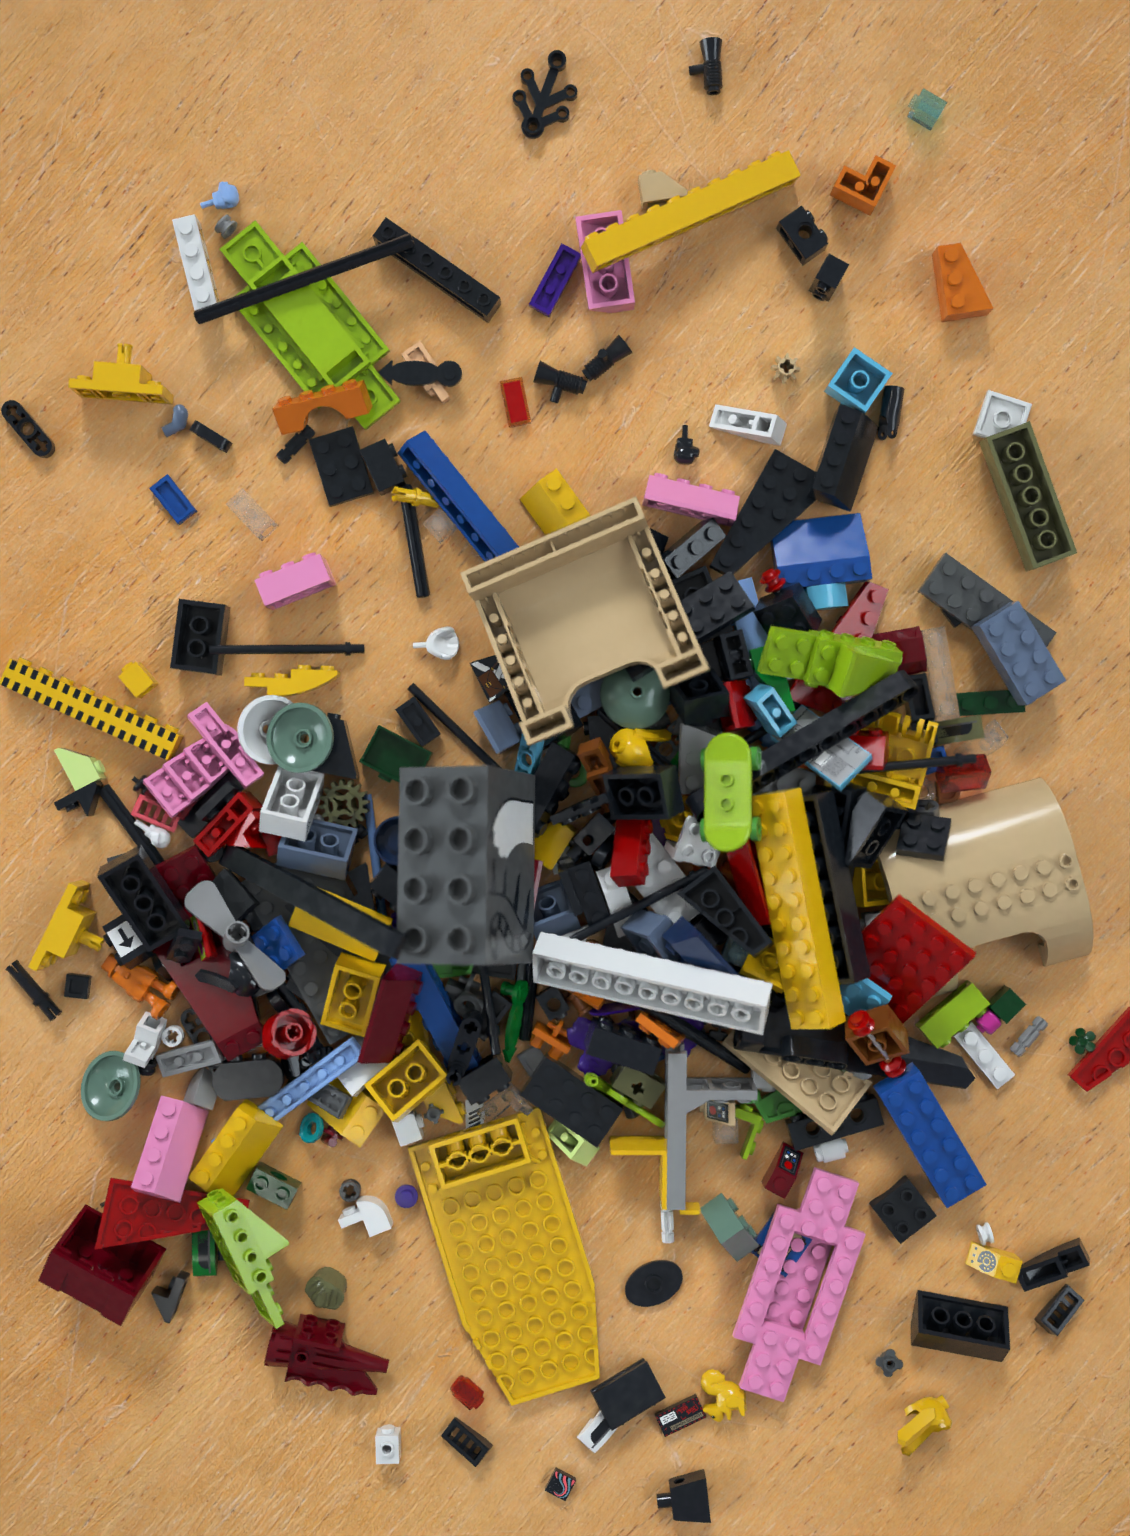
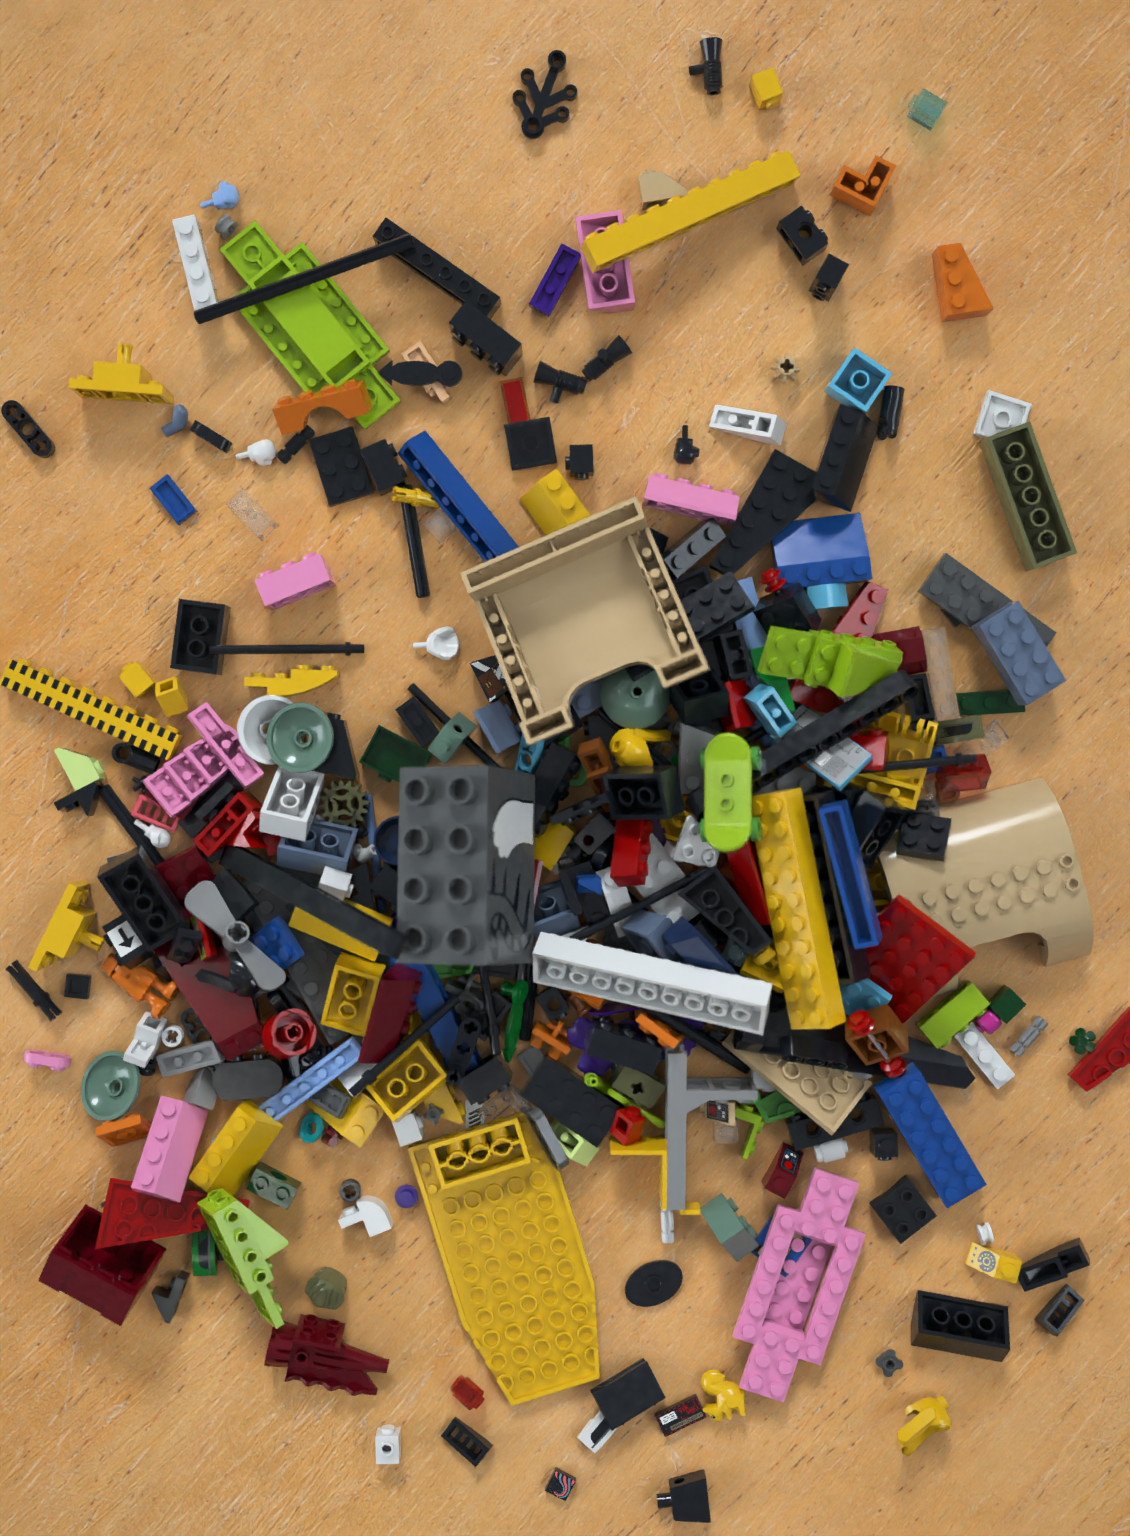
(37, 1058): none -> bright pink plate
(124, 1131): none -> orange plate
(137, 758): none -> black piece
(171, 696): none -> yellow brick
(262, 452): none -> white piece
(336, 882): none -> white brick
(364, 854): none -> white arm
(370, 1076): none -> black bar
(450, 741): none -> sand green torso
(485, 339): none -> black brick
(530, 443): none -> black tile
(547, 1138): none -> dark grey beam
(580, 461): none -> black brick
(588, 883): none -> blue slope
(628, 1120): none -> red brick
(764, 957): none -> yellow tile
(766, 89): none -> yellow brick
(850, 874): none -> blue brick
(883, 1143): none -> black brick

